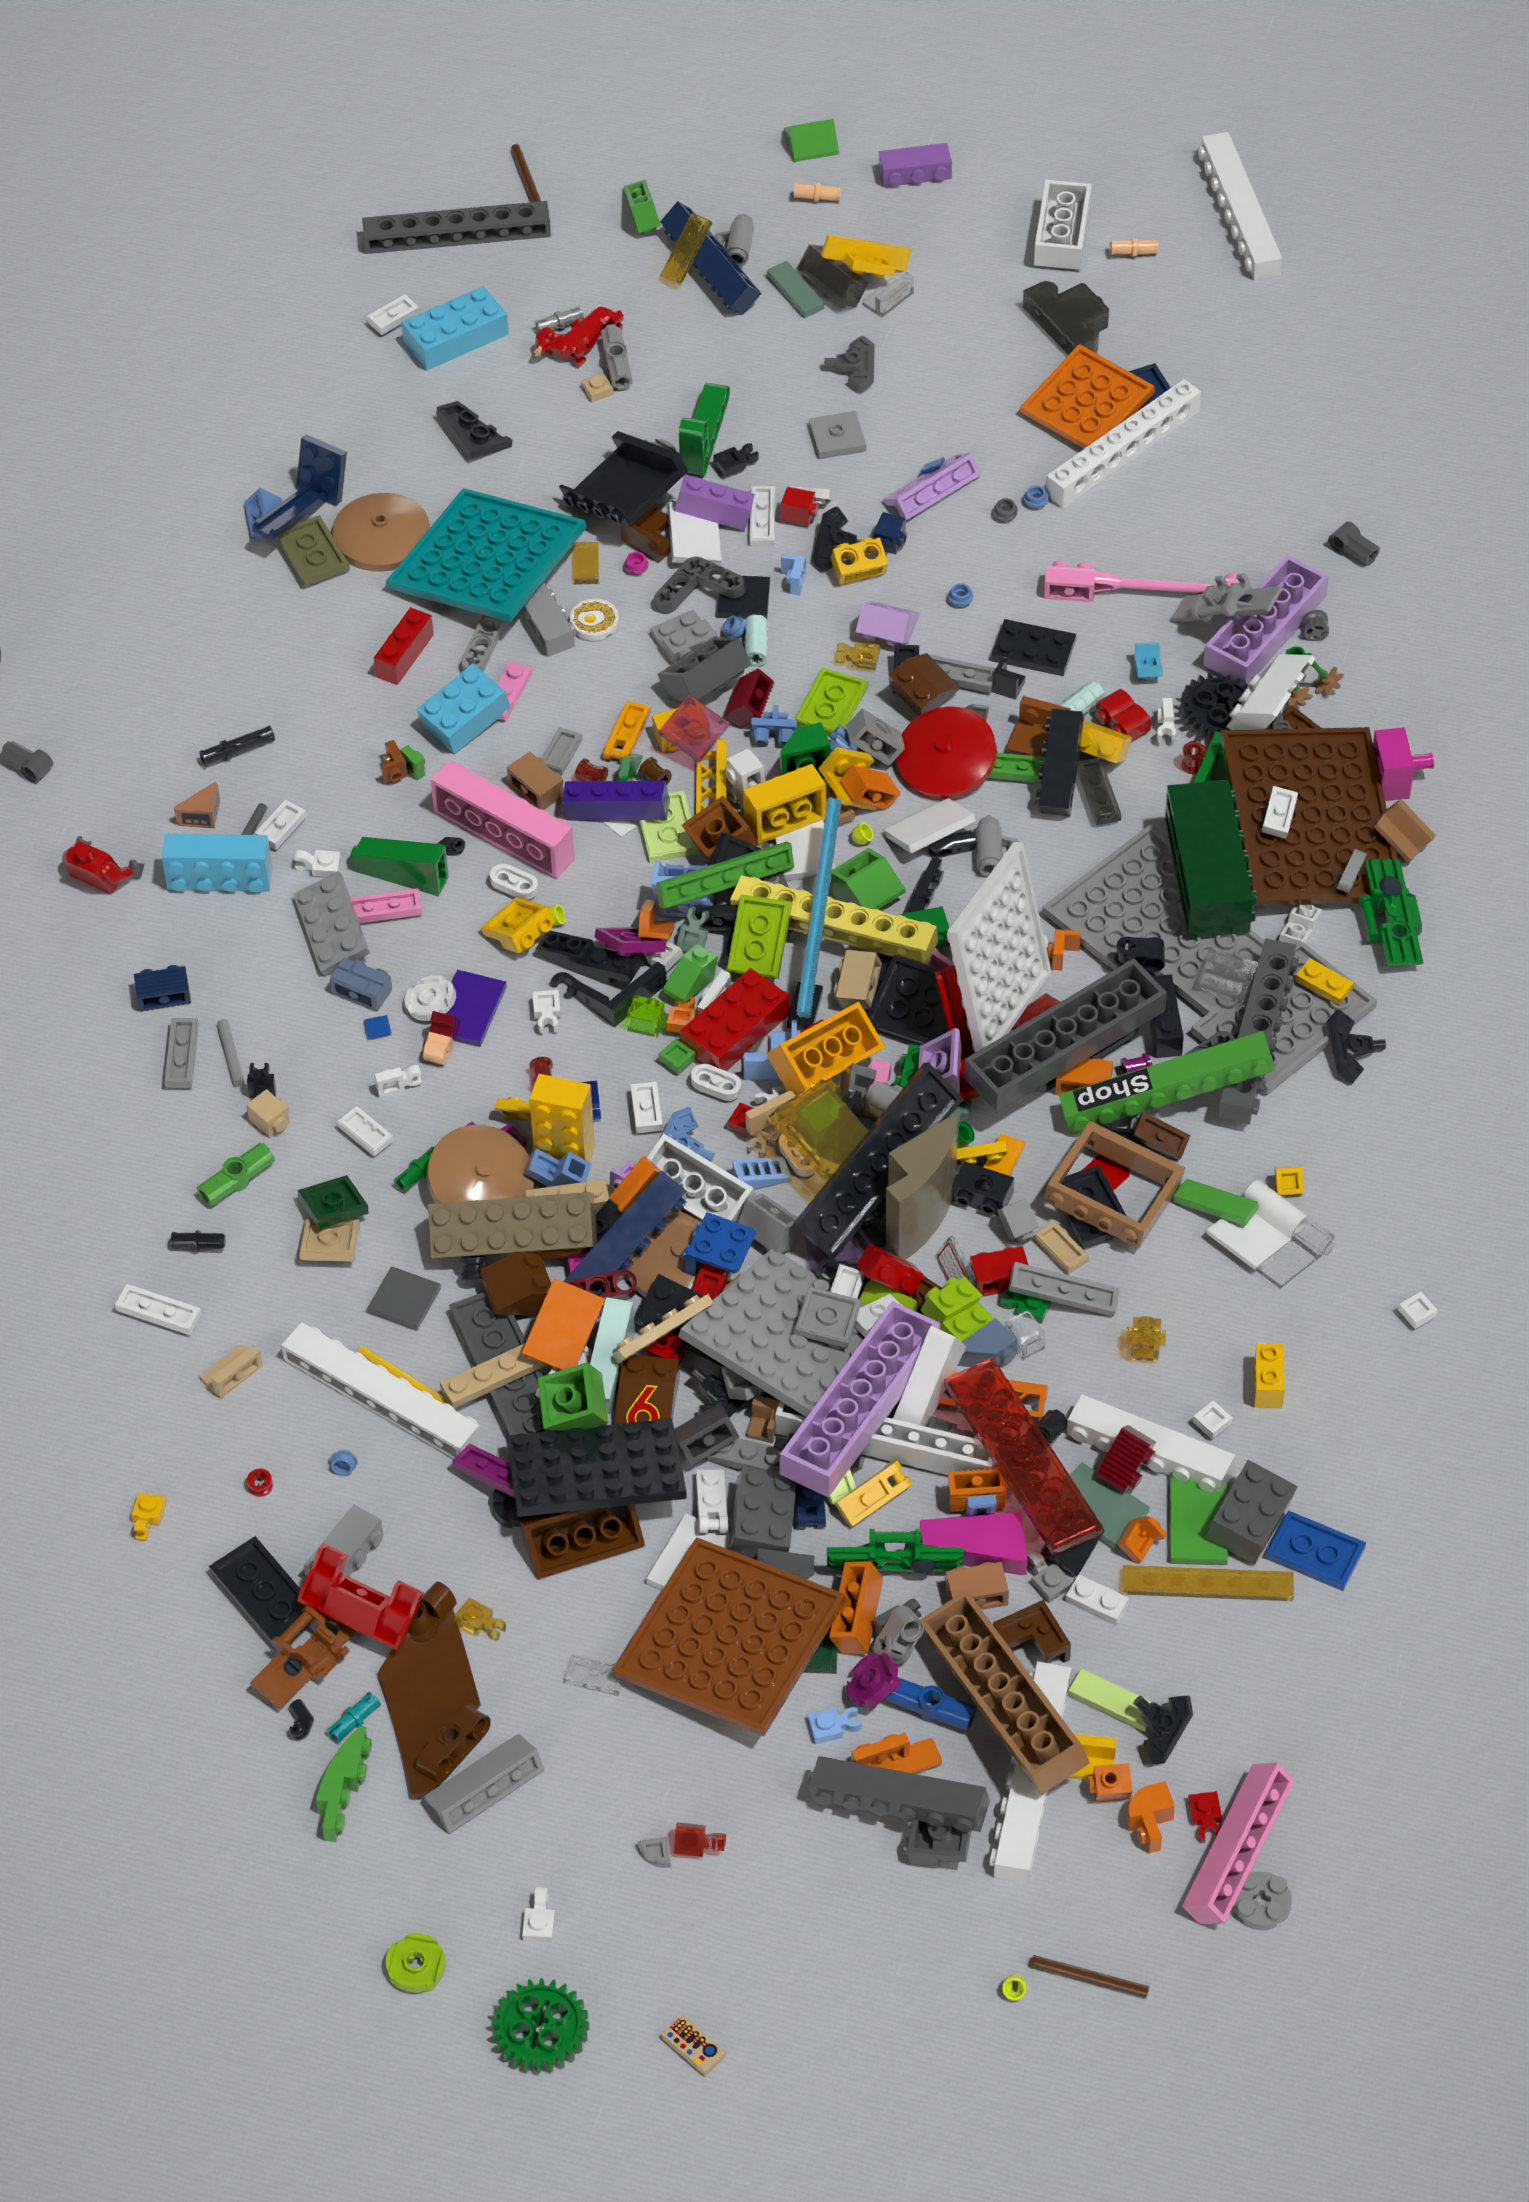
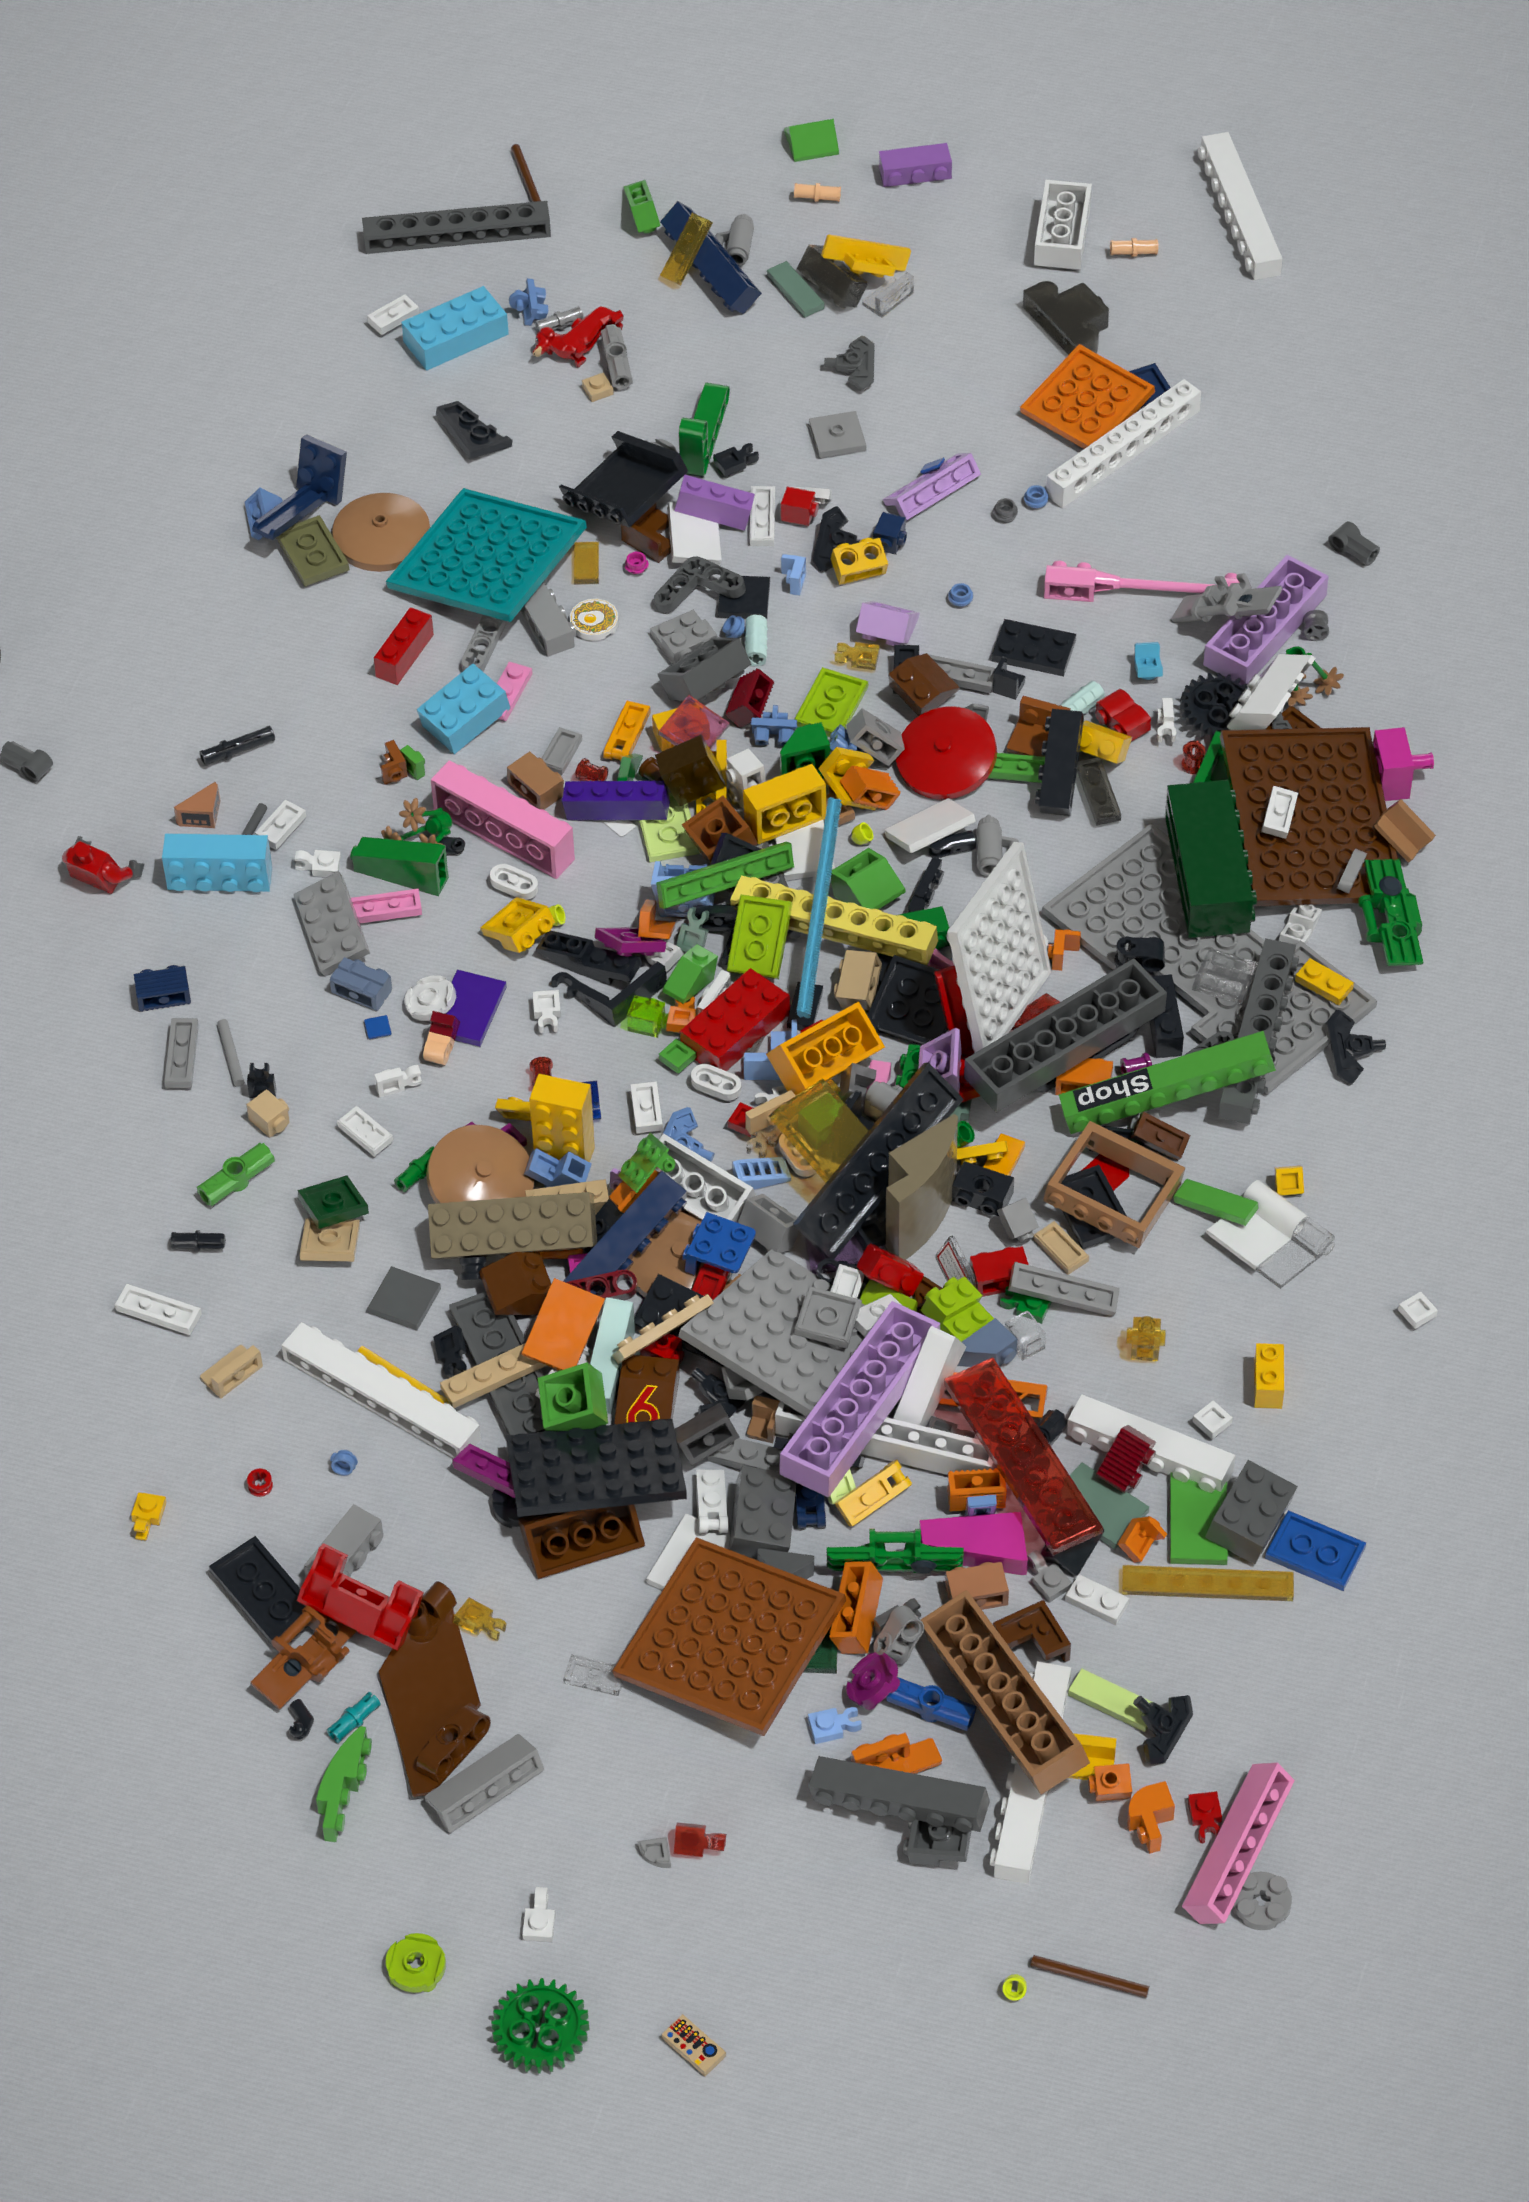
(437, 823): none -> plant
(449, 1348): none -> black plate
(530, 302): none -> medium blue hips
(649, 1155): none -> bright green hinge
(690, 770): none -> dark brown brick

